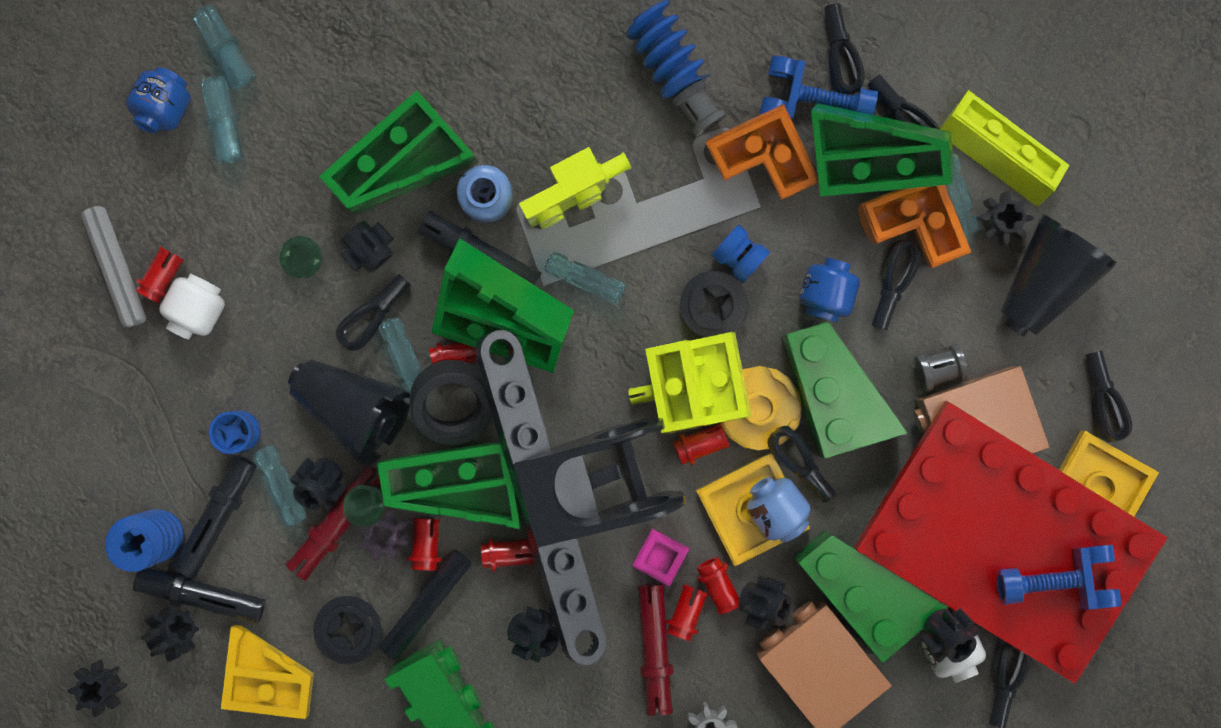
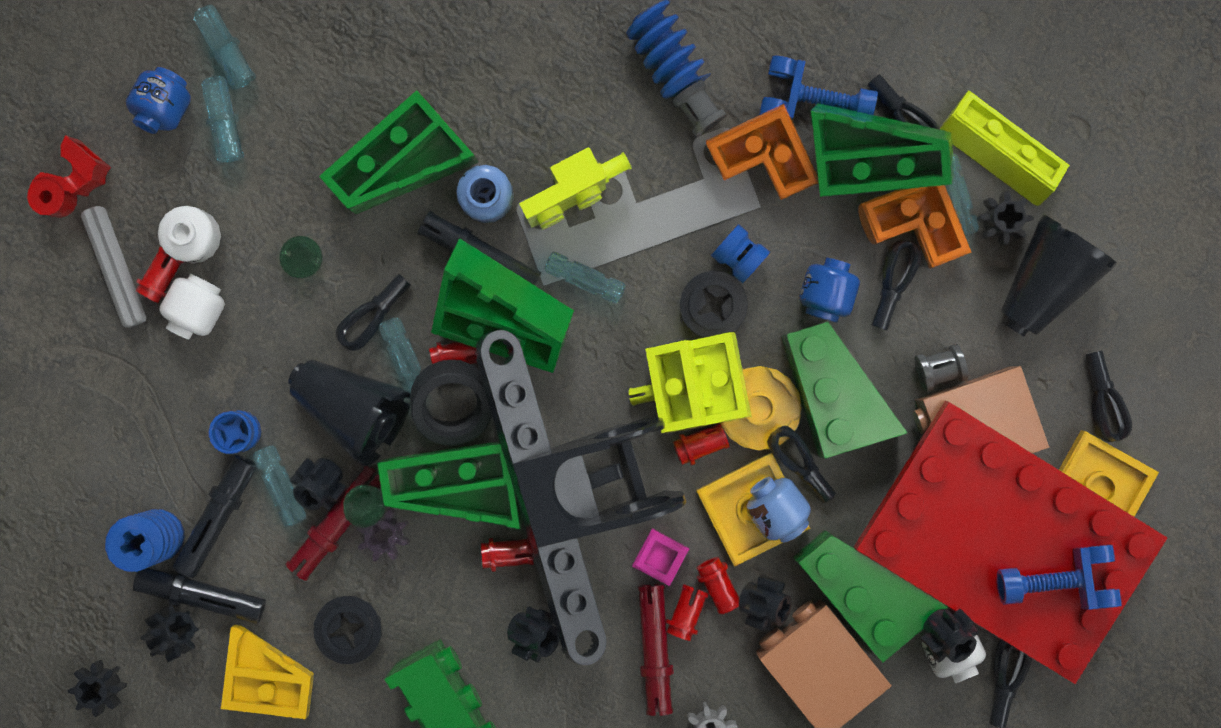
(57, 195): none -> red leg
(189, 234): none -> white head
(367, 246): black gear -> none
(425, 544): red pin -> none
(425, 605): black axle -> none
(838, 38): black piece -> none

